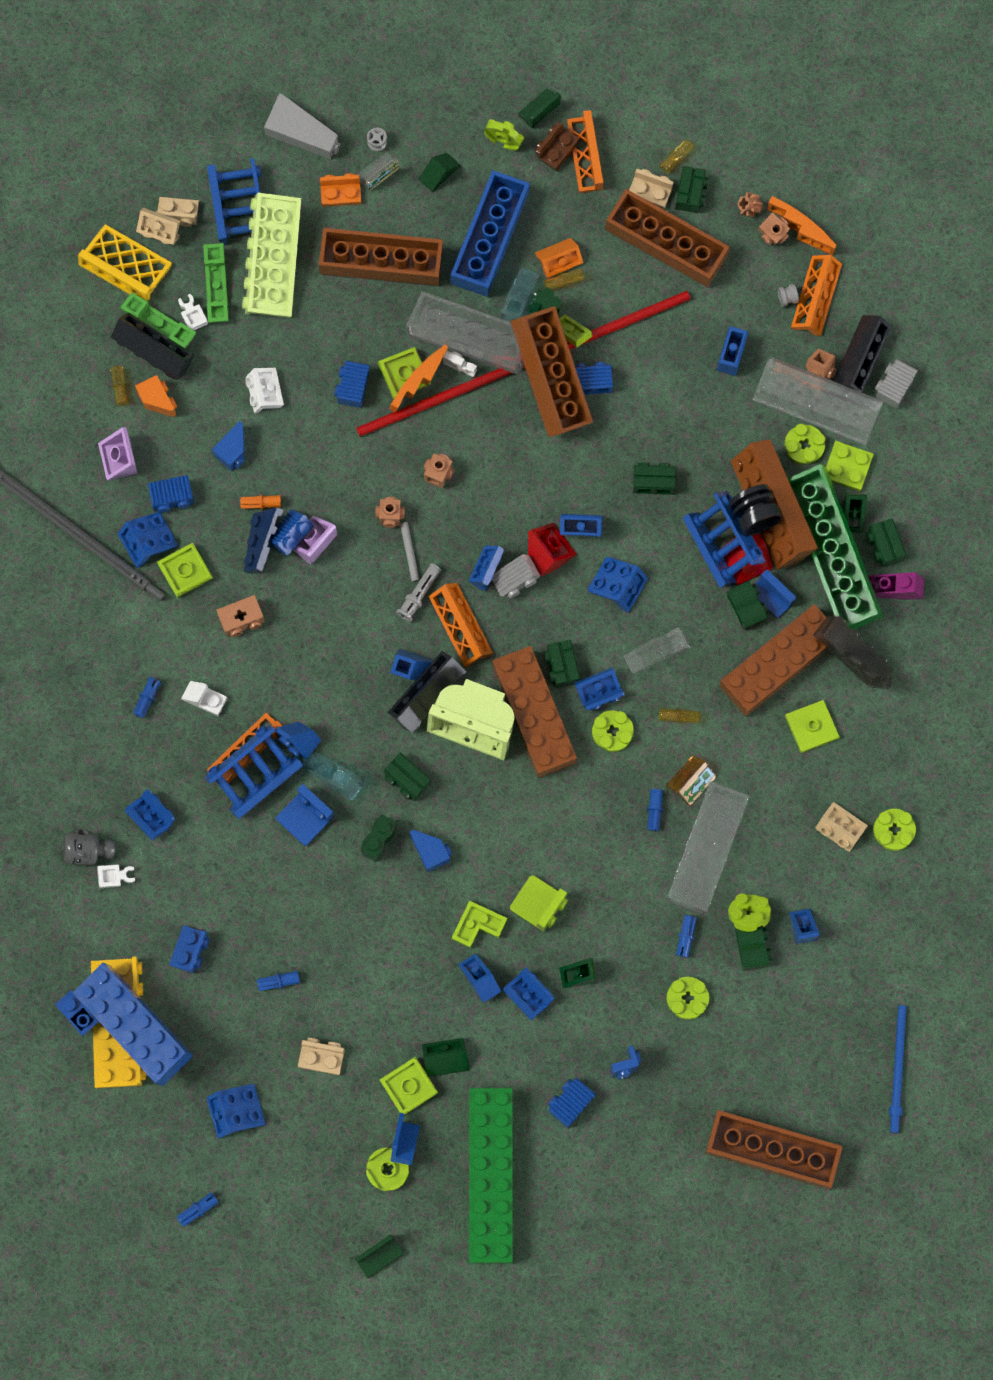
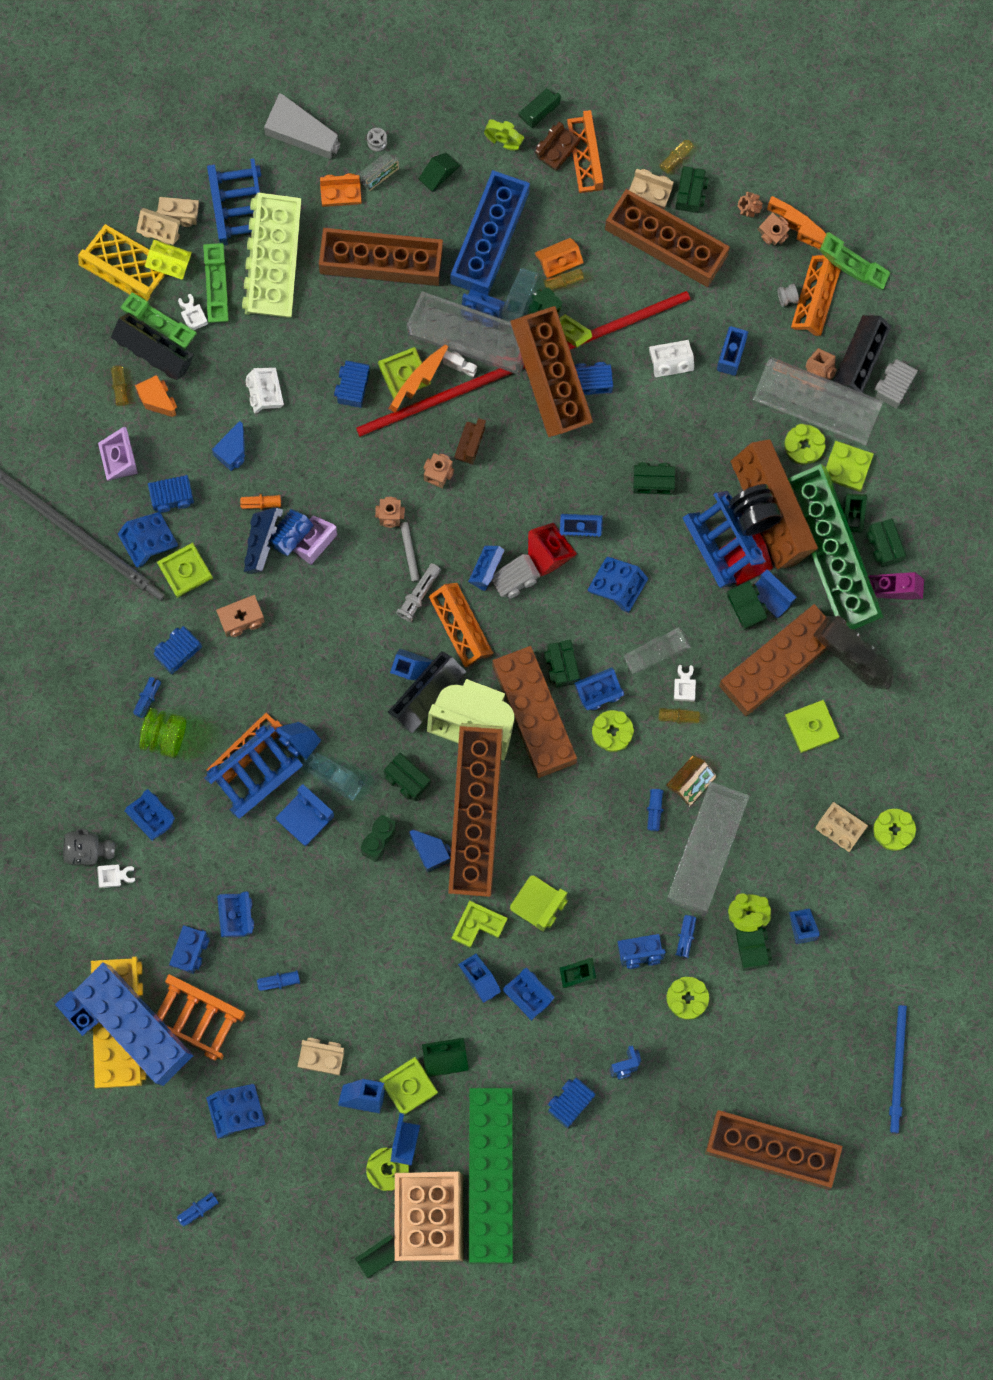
(158, 731): none -> clear neon green wheel
(167, 259): none -> neon yellow bracket
(177, 649): none -> blue brick
(204, 698): white slope -> none
(213, 1005): none -> orange fence
(235, 914): none -> blue bracket
(363, 1095): none -> blue slope
(429, 1217): none -> light nougat slope
(470, 441): none -> reddish brown bracket
(475, 809): none -> dark orange brick
(483, 303): none -> blue bracket
(641, 950): none -> blue bracket
(672, 358): none -> white bracket
(684, 688): none -> white plate
(853, 264): none -> bright green slope

